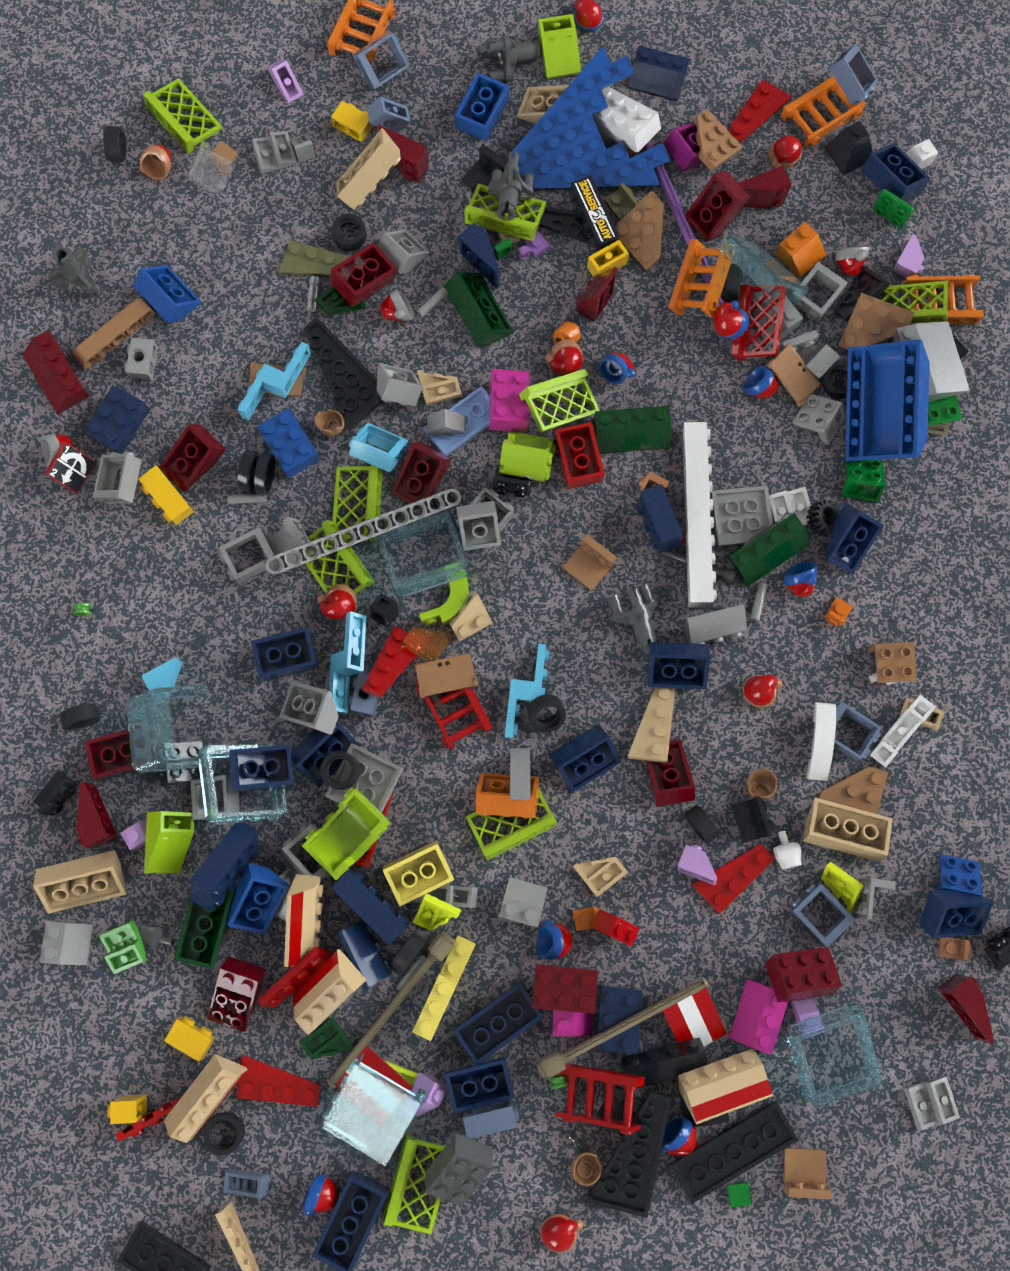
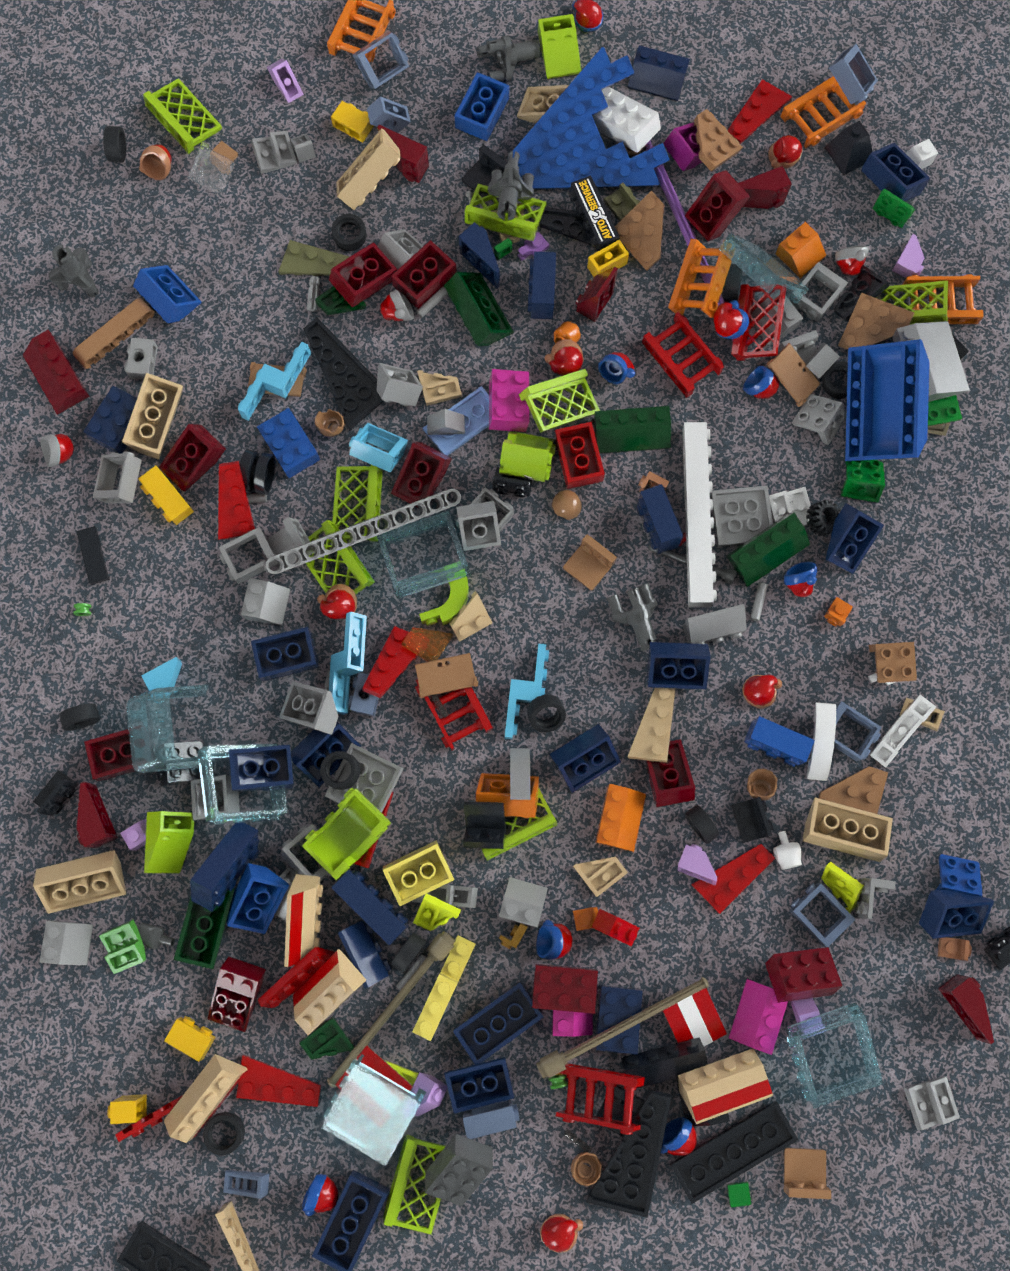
(70, 467): tile -> none
(93, 555): none -> black tile
(152, 415): none -> tan slope
(233, 504): none -> red wing
(265, 602): none -> light grey slope
(384, 610): black brick -> none
(424, 274): none -> dark red brick
(484, 825): none -> black bracket
(517, 934): none -> pearl gold bracket
(542, 285): none -> dark blue brick
(566, 504): none -> medium nougat hair
(620, 817): none -> orange slope
(673, 370): none -> red fence
(778, 741): none -> blue brick

